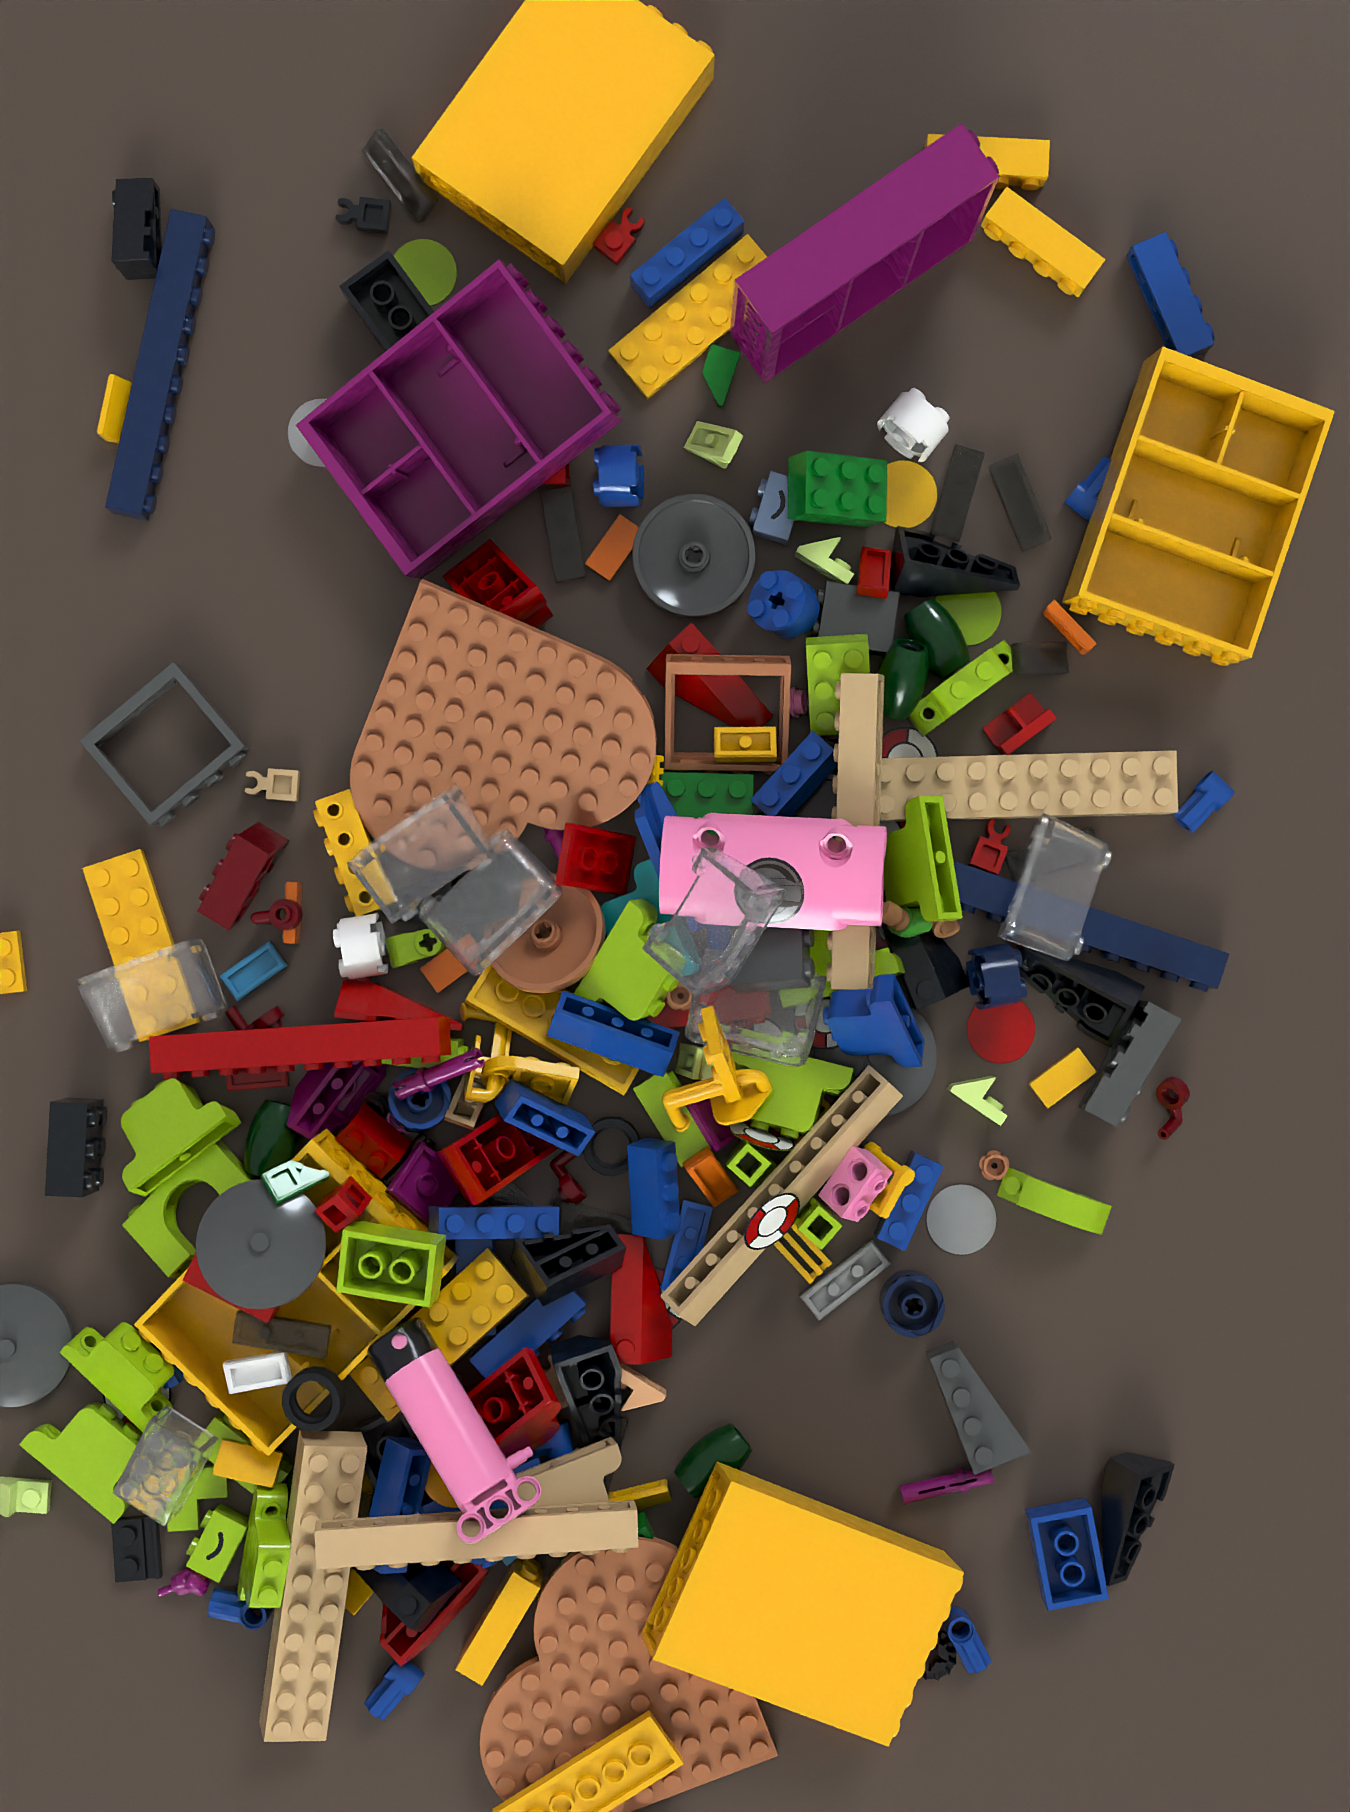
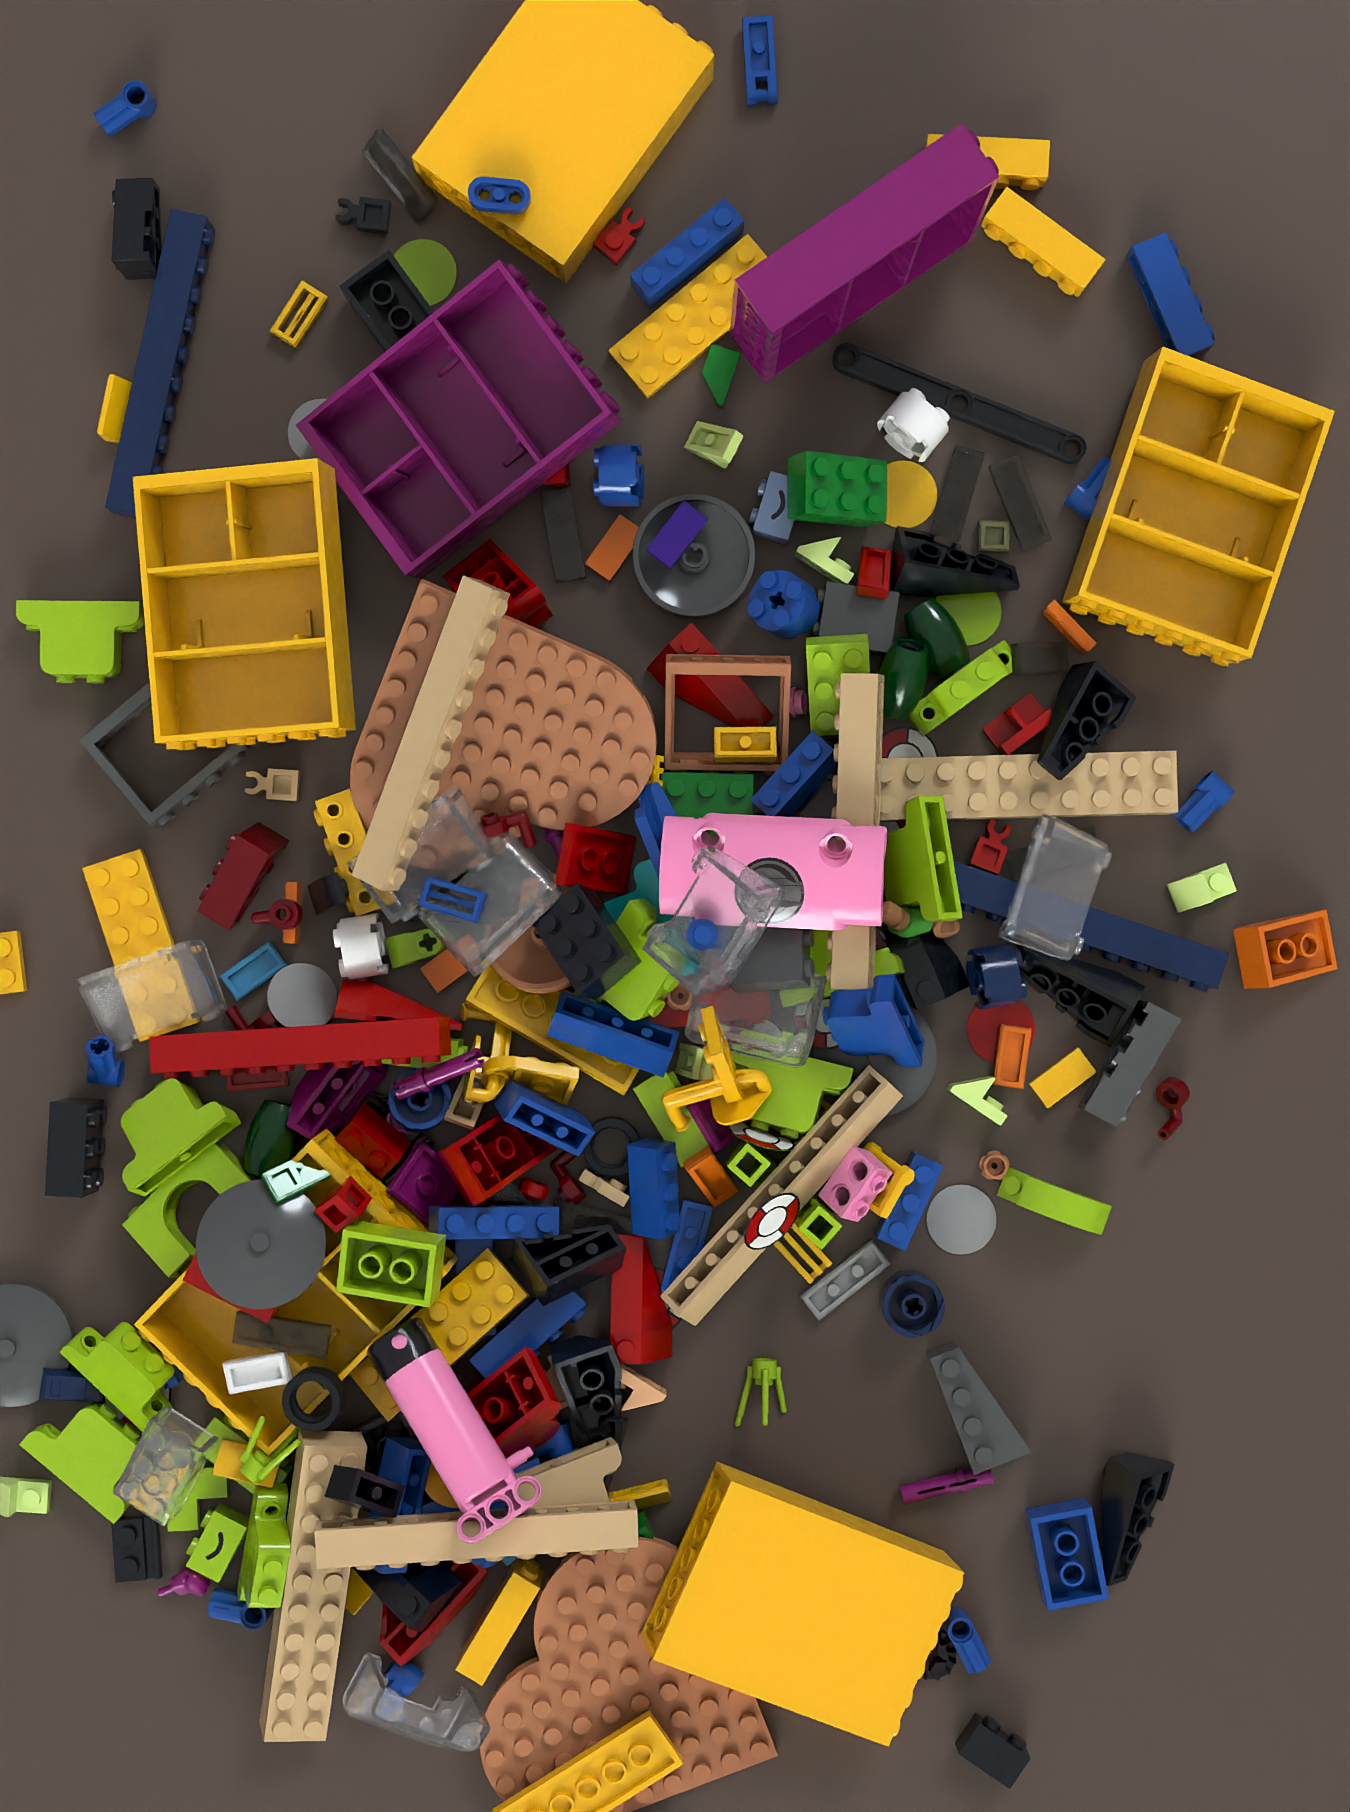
(68, 1386): none -> dark blue tile
(81, 636): none -> lime brick
(103, 1064): none -> blue piece
(122, 110): none -> blue piece
(244, 604): none -> yellow container
(259, 1464): none -> lime plant
(302, 996): none -> light grey sticker
(308, 322): none -> yellow tile
(328, 893): none -> black slope
(364, 1491): none -> black brick
(431, 734): none -> tan brick
(450, 1724): none -> clear windscreen
(478, 906): none -> blue tile
(496, 825): none -> dark red plate
(500, 194): none -> blue plate
(533, 1189): none -> red tile
(586, 942): none -> black brick
(612, 1189): none -> tan plate
(677, 535): none -> dark purple tile
(702, 934): none -> blue plate
(720, 1445): dark green piece -> none
(759, 58): none -> blue plate
(764, 1372): none -> lime plant
(980, 411): none -> black beam
(993, 536): none -> olive tile
(993, 1749): none -> black brick
(1011, 1056): none -> orange tile
(1084, 712): none -> black wedge
(1201, 887): none -> yellowish green slope
(1285, 949): none -> orange slope

